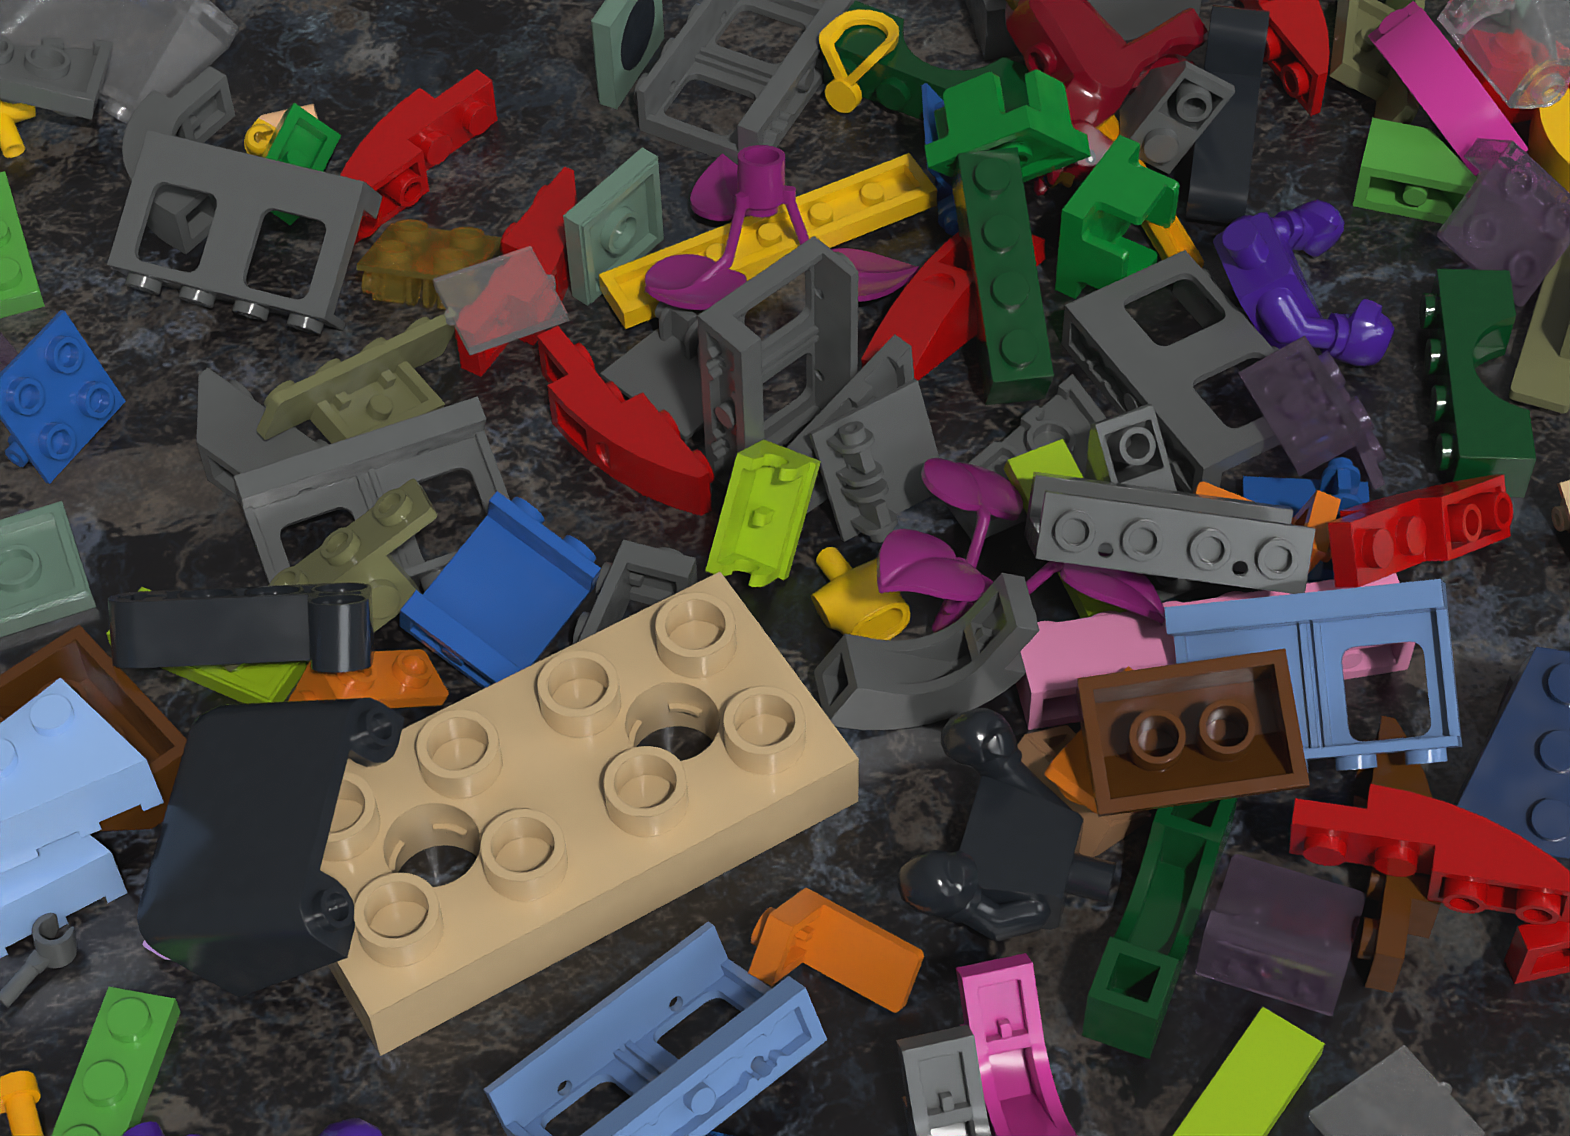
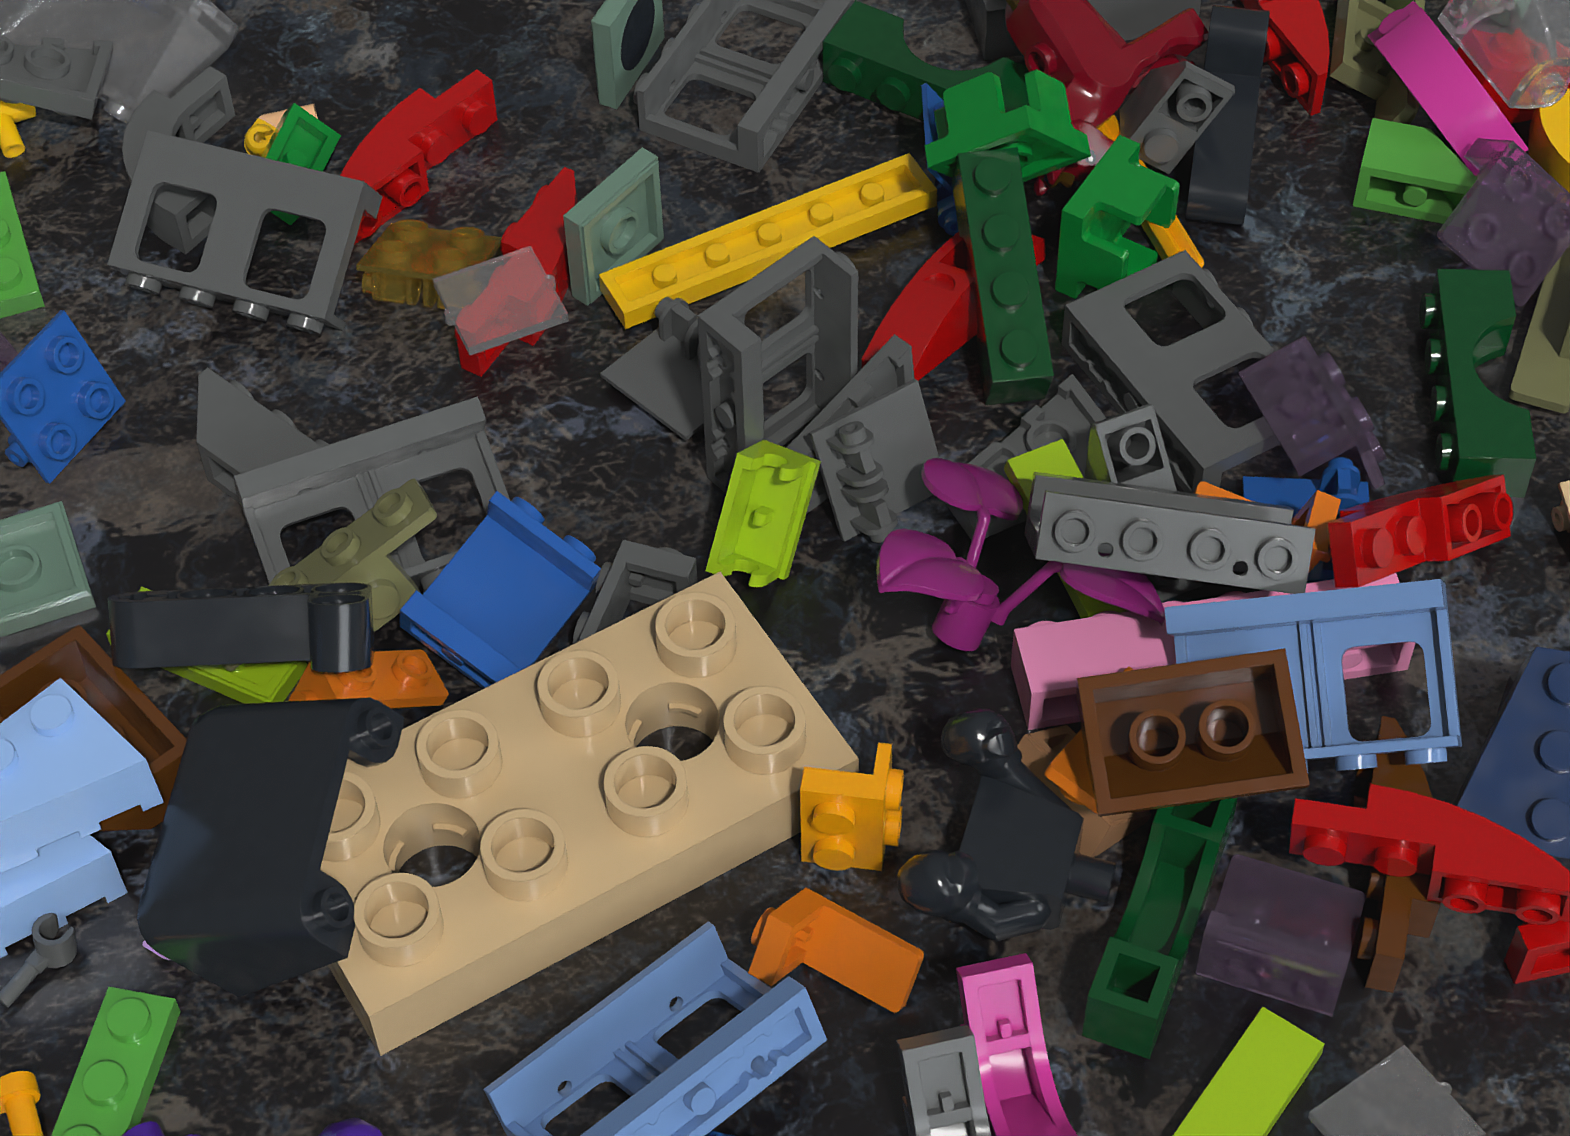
(364, 390): olive bracket -> none
(621, 436): red slope -> none
(756, 190): magenta plant -> none
(843, 91): yellow piece -> none
(851, 814): none -> light orange bracket
(854, 602): yellow piece -> none
(930, 677): dark grey arch -> none
(1274, 290): dark purple torso -> none

